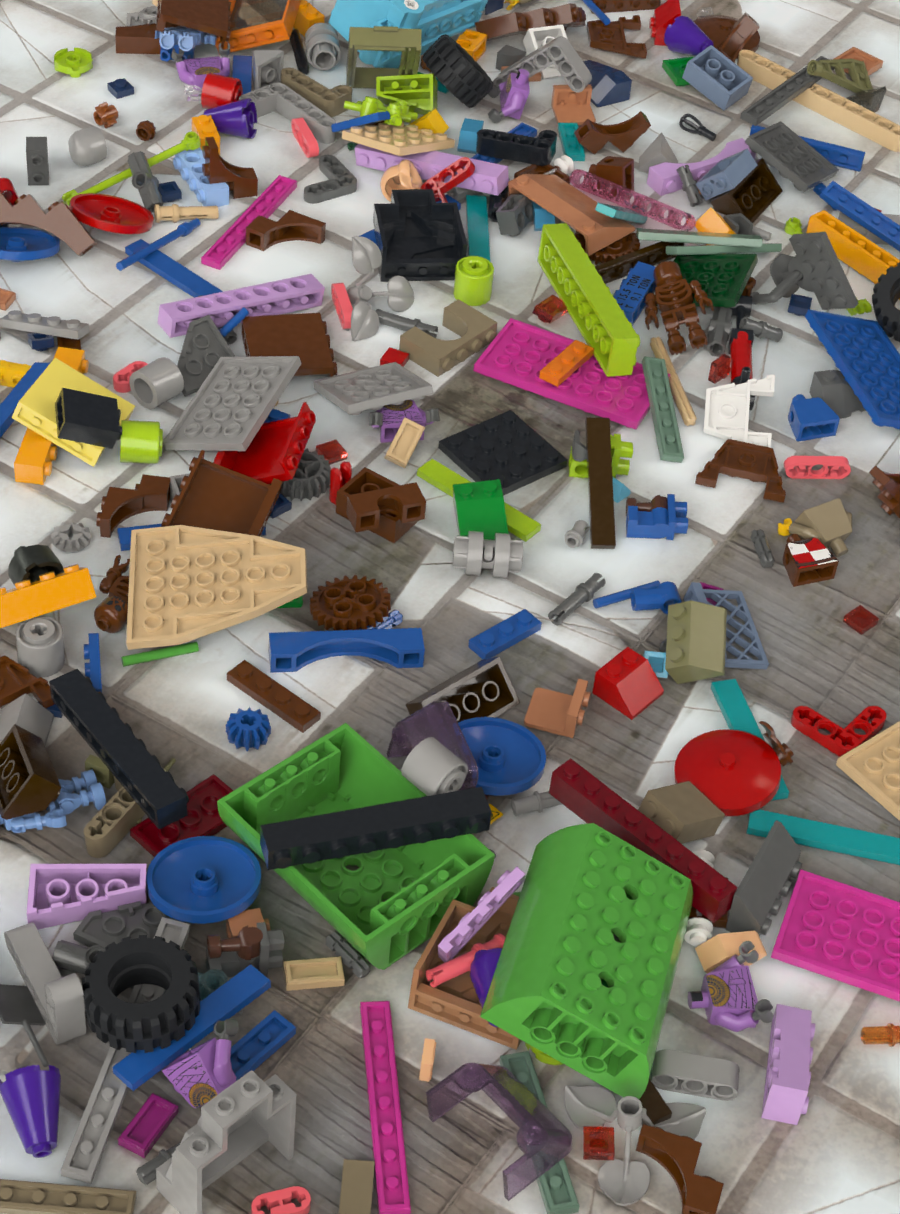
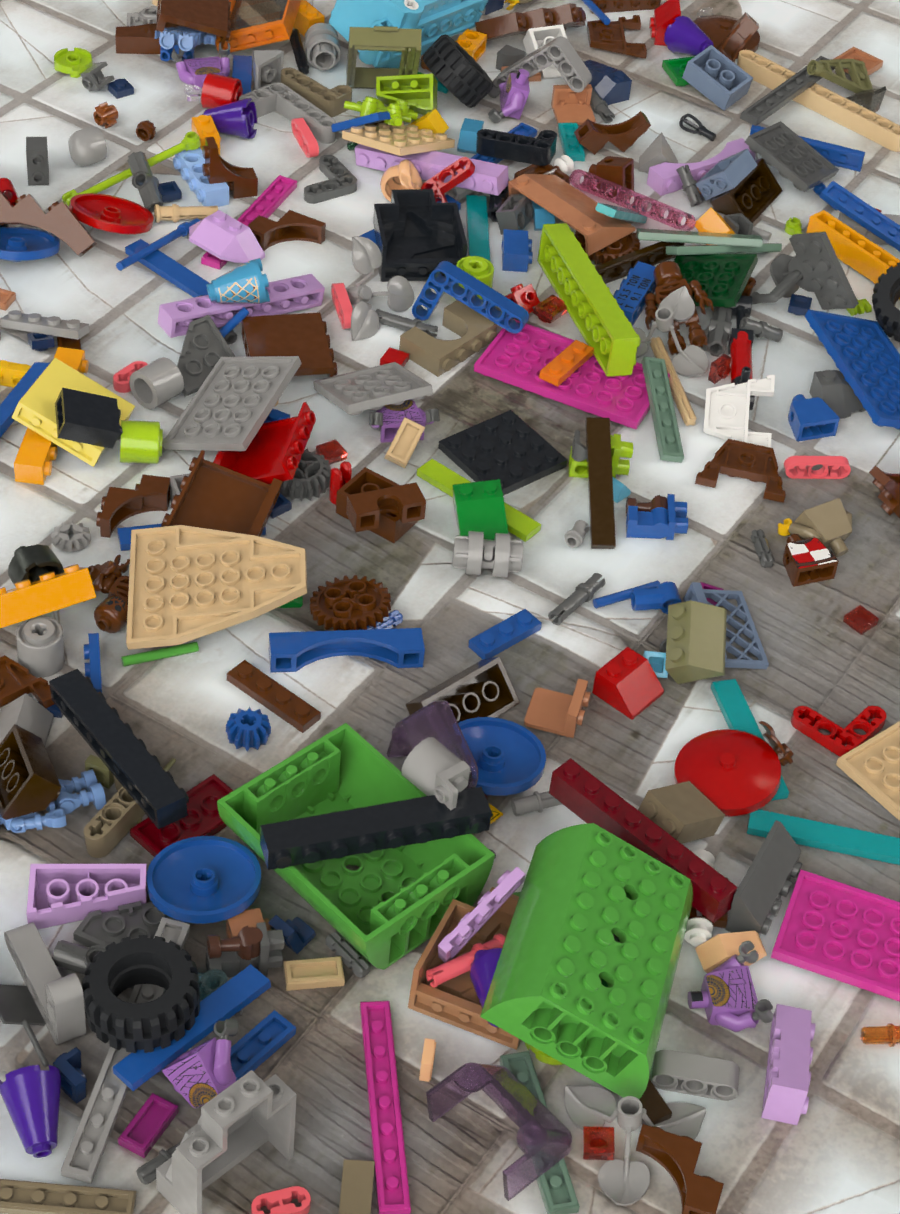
(72, 1078): none -> dark blue bracket
(93, 77): none -> dark grey window
(99, 572): none -> reddish brown plate
(226, 238): none -> lavender wedge
(241, 285): none -> dark azure cone
(295, 932): none -> dark blue bracket
(450, 783): none -> light grey bracket
(469, 297): none -> blue beam
(516, 250): none -> blue brick
(524, 296): none -> red brick
(601, 107): none -> dark grey pin
(679, 307): none -> light grey plant

